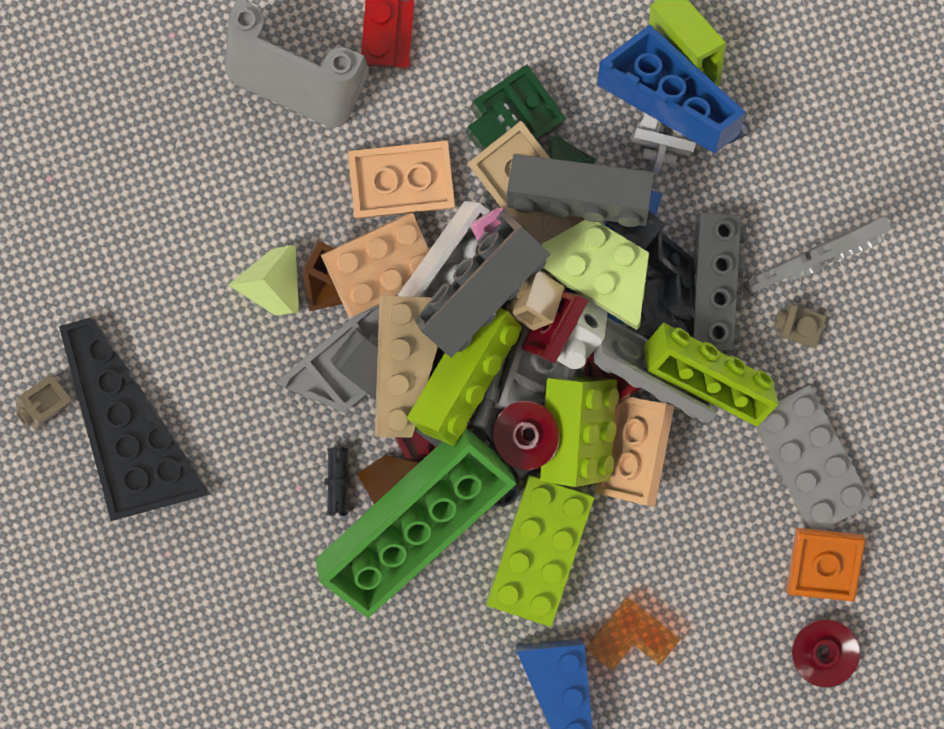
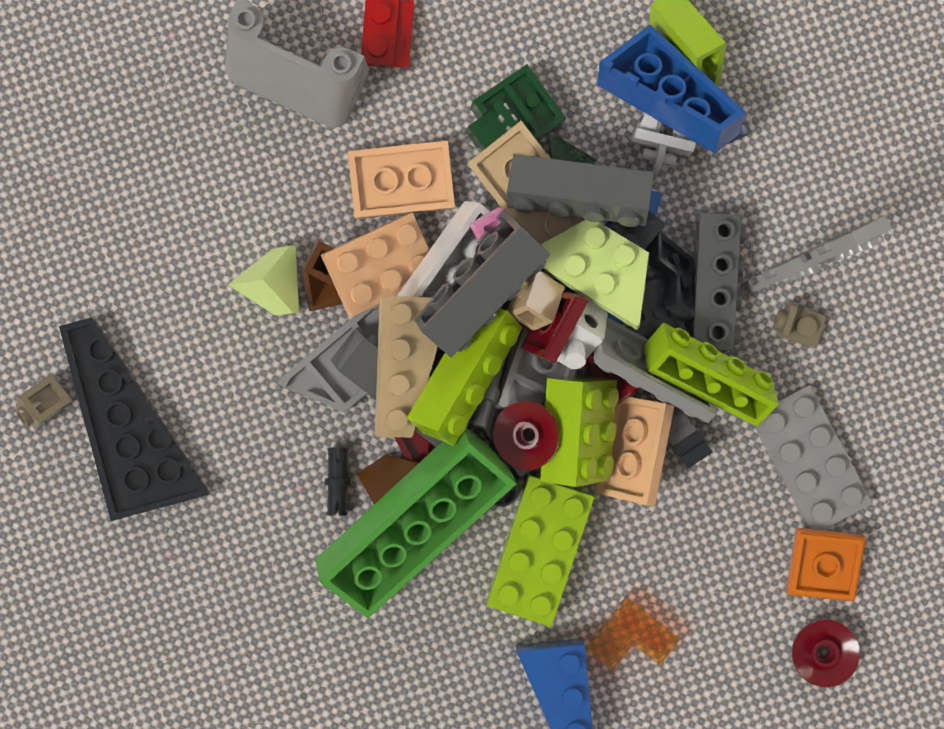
(686, 440): none -> leg

